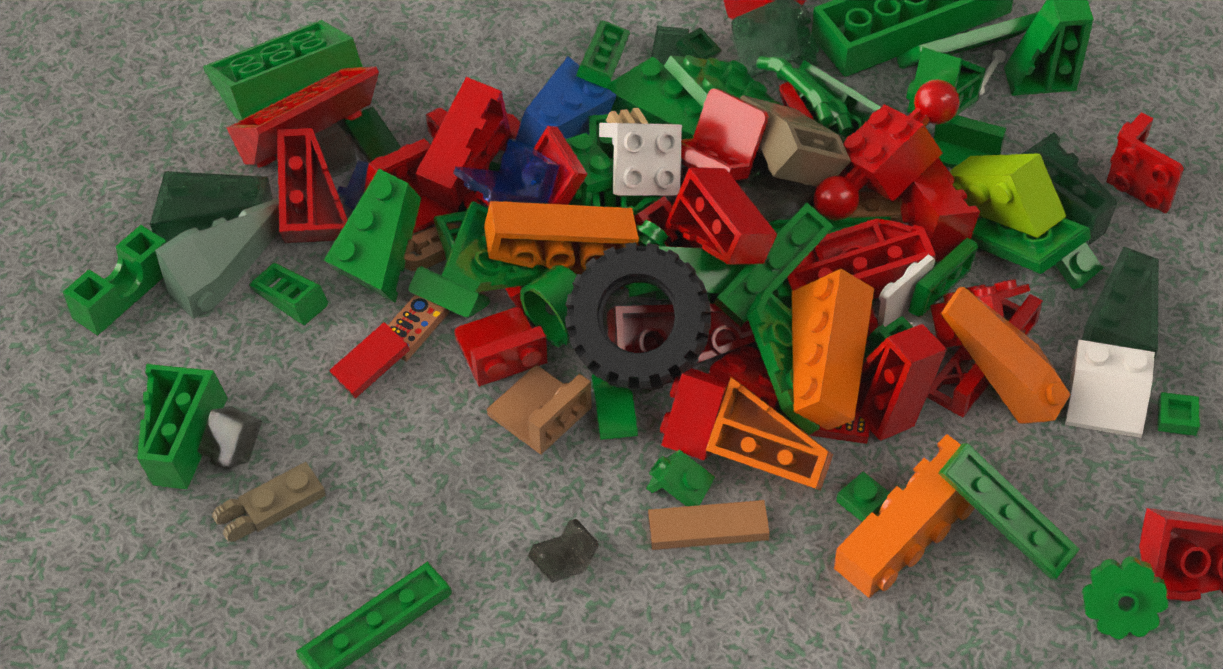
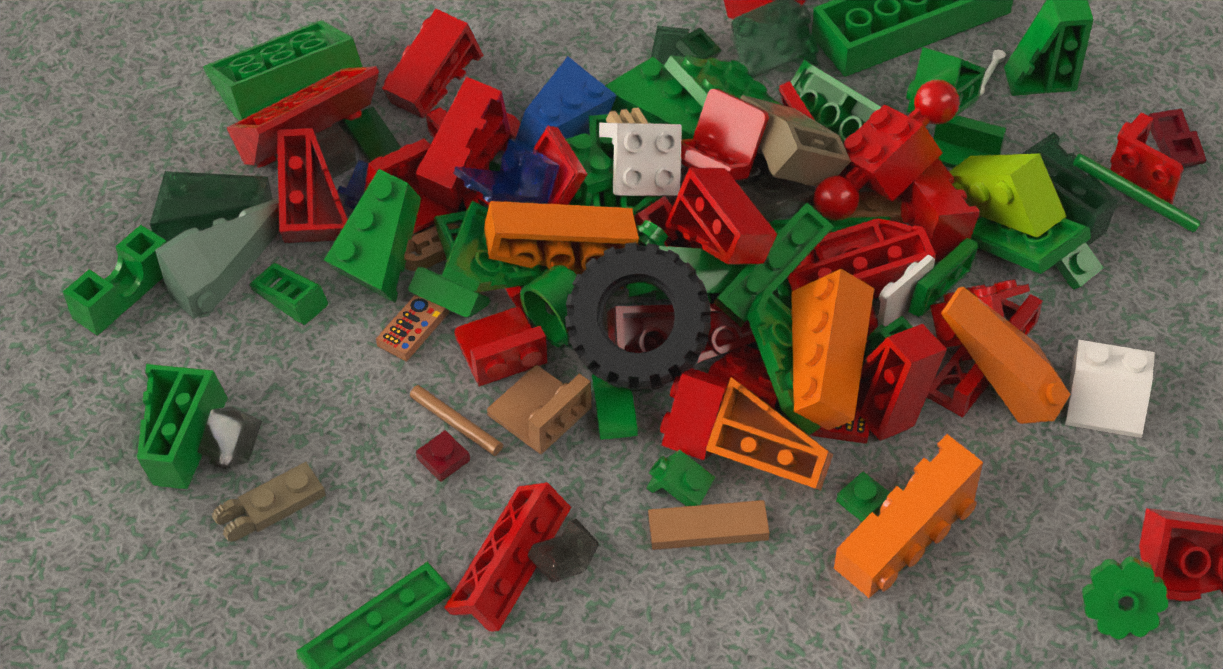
(369, 360): red tile -> none
(431, 63): none -> red wedge
(443, 455): none -> dark red plate
(456, 420): none -> medium nougat bar
(501, 582): none -> red fence
(603, 54): green tile -> none
(825, 105): green piece -> none
(970, 39): green tile -> none
(1009, 511): green tile -> none
(1128, 304): clear green wedge -> none
(1136, 192): none -> green bar
(1175, 139): none -> dark red slope
(1178, 413): green plate -> none

